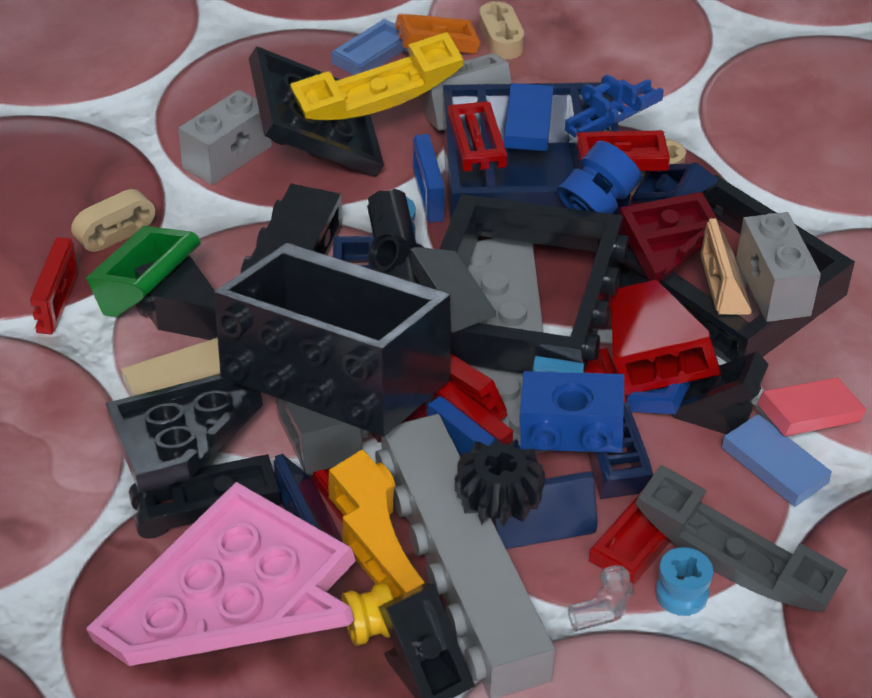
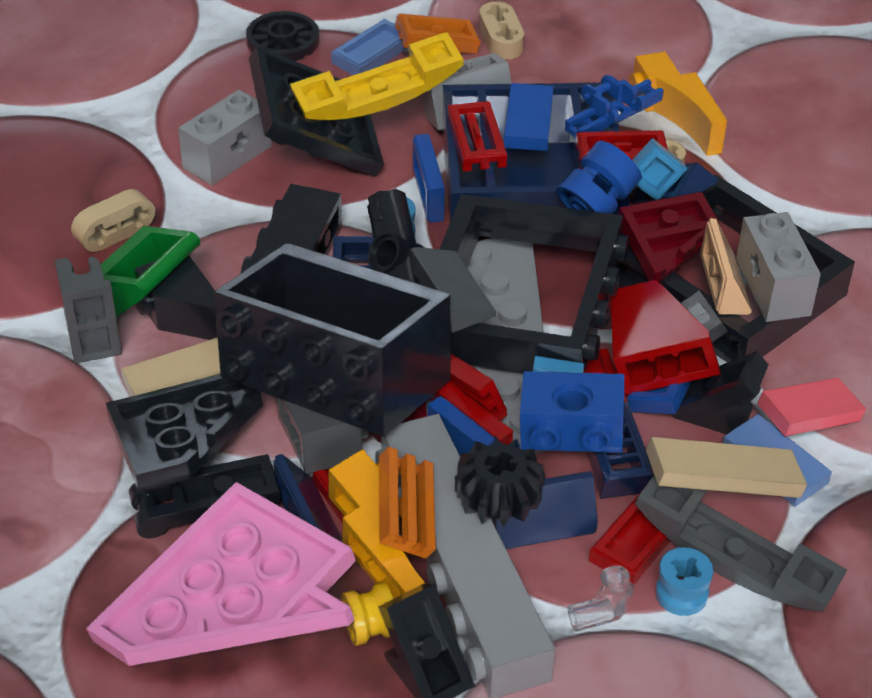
(54, 285): red tile -> none
(88, 311): none -> dark grey hinge
(283, 34): none -> black wheel
(414, 506): none -> orange tile
(658, 169): none -> dark azure tile
(684, 100): none -> light orange slope
(705, 315): none -> flat silver piece
(725, 467): none -> tan tile

